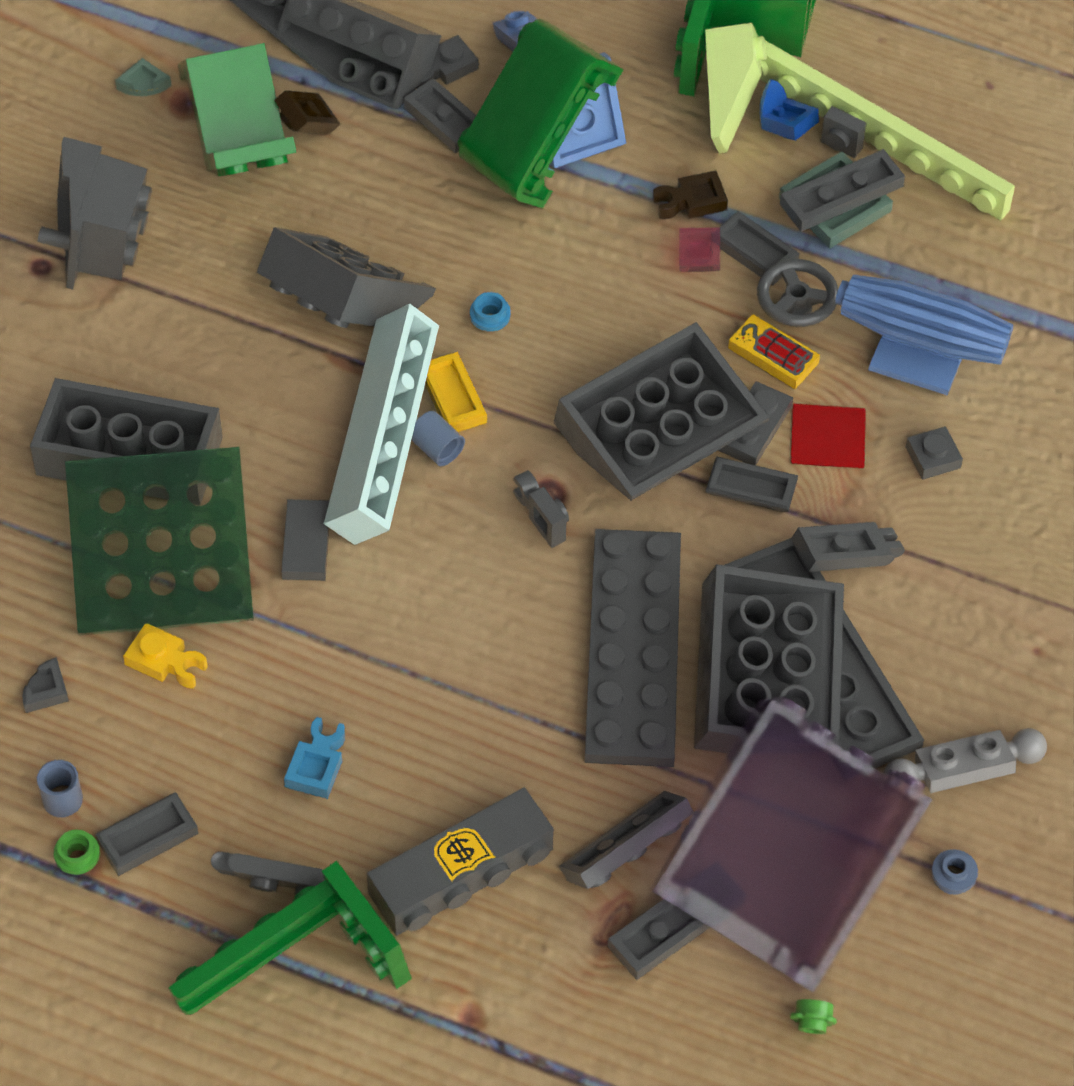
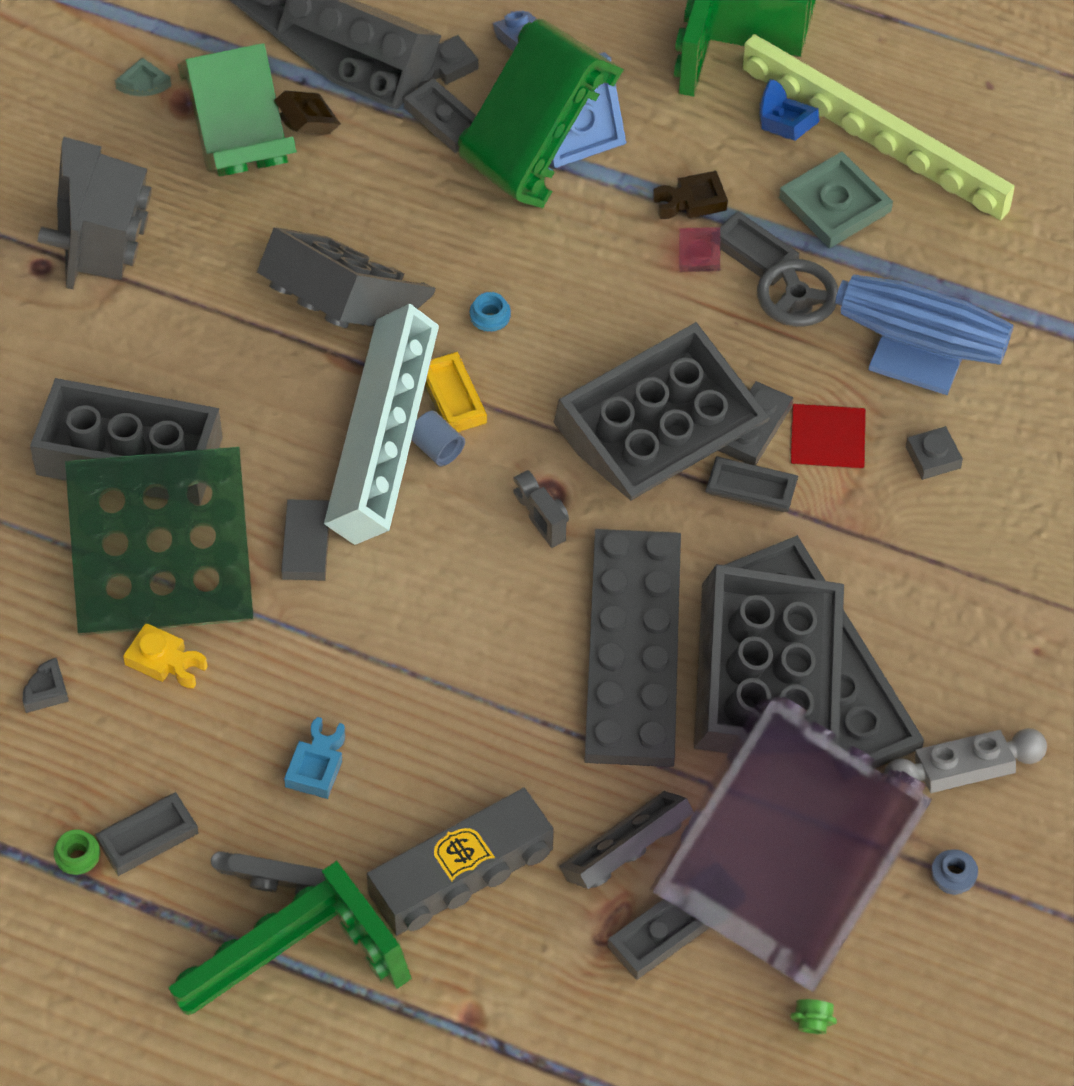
(56, 774): sand blue beam -> none
(733, 74): yellowish green slope -> none
(774, 351): tile -> none
(842, 190): dark grey plate -> none
(843, 132): dark grey plate -> none
(846, 546): dark grey hinge -> none

